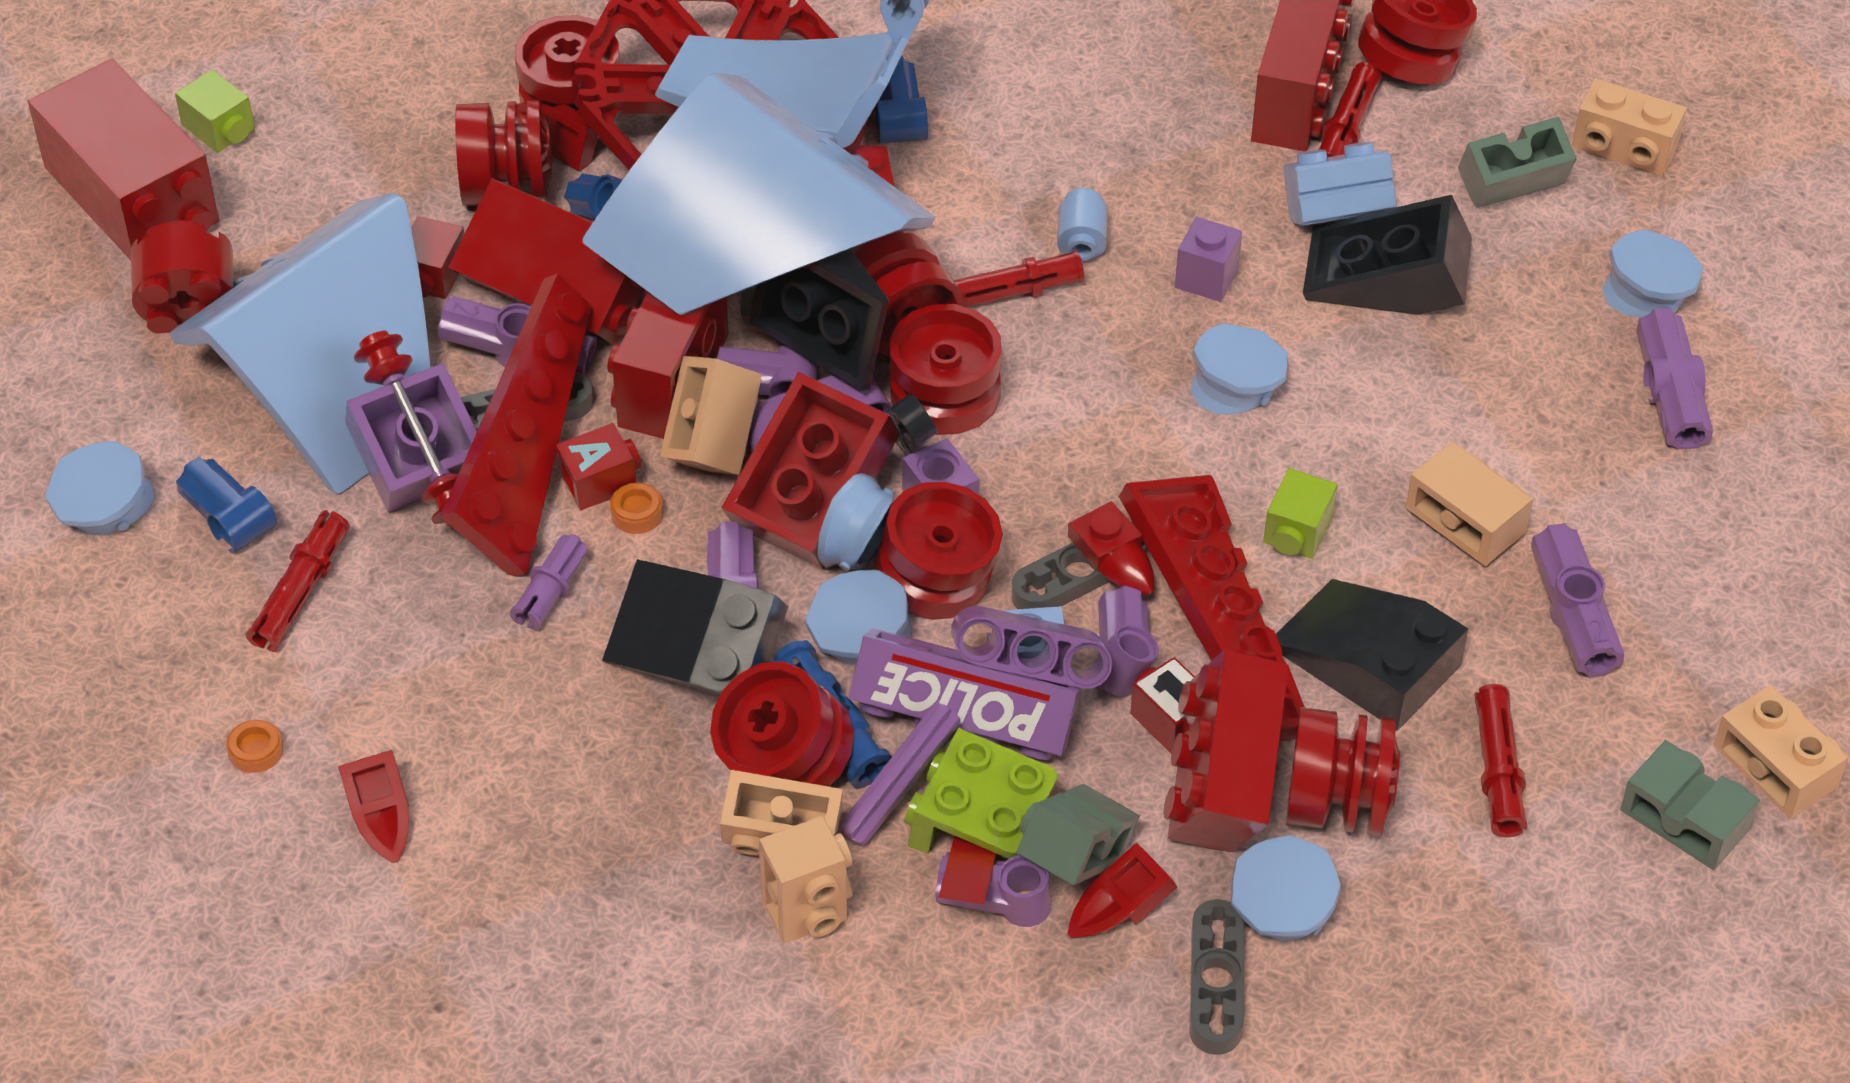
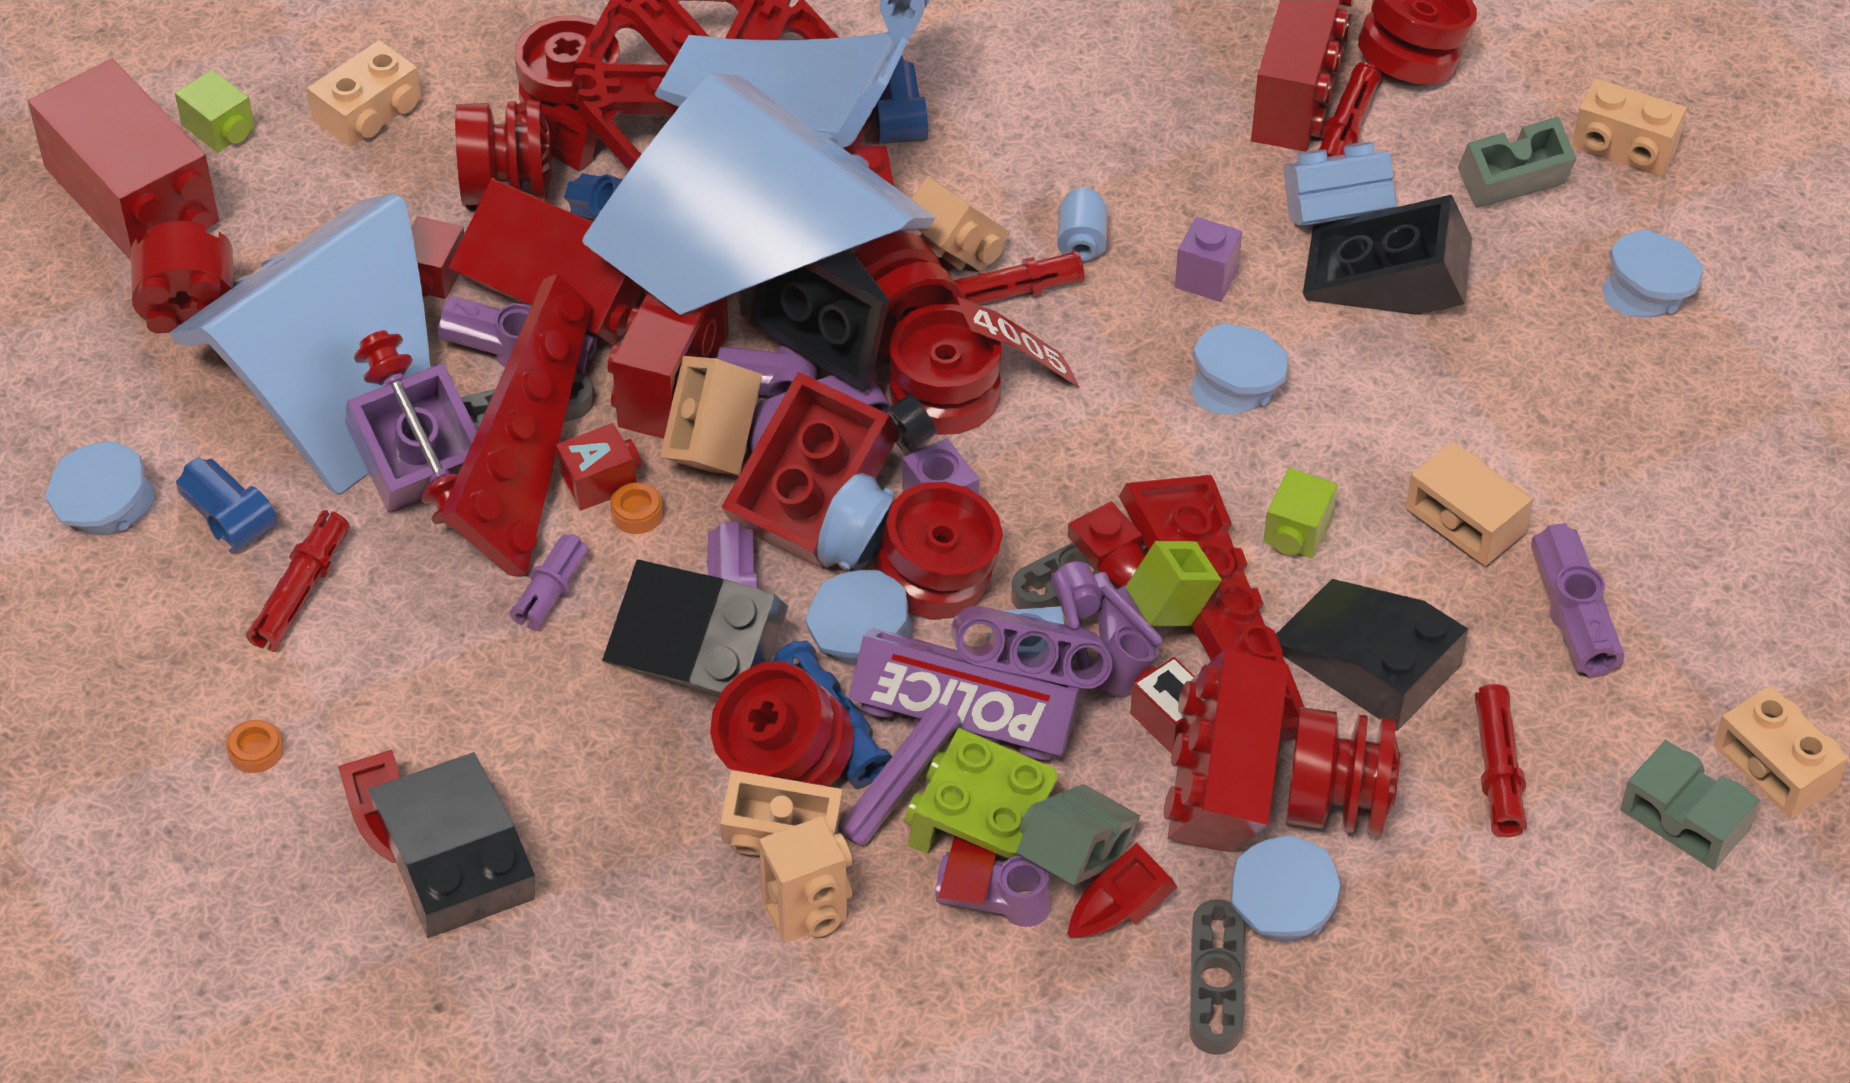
(364, 94): none -> light nougat brick
(453, 844): none -> slope
(960, 228): none -> light nougat brick
(997, 327): none -> red sticker
(1080, 597): none -> medium lavender plant
(1173, 583): none -> lime brick
(1674, 379): medium lavender piece -> none

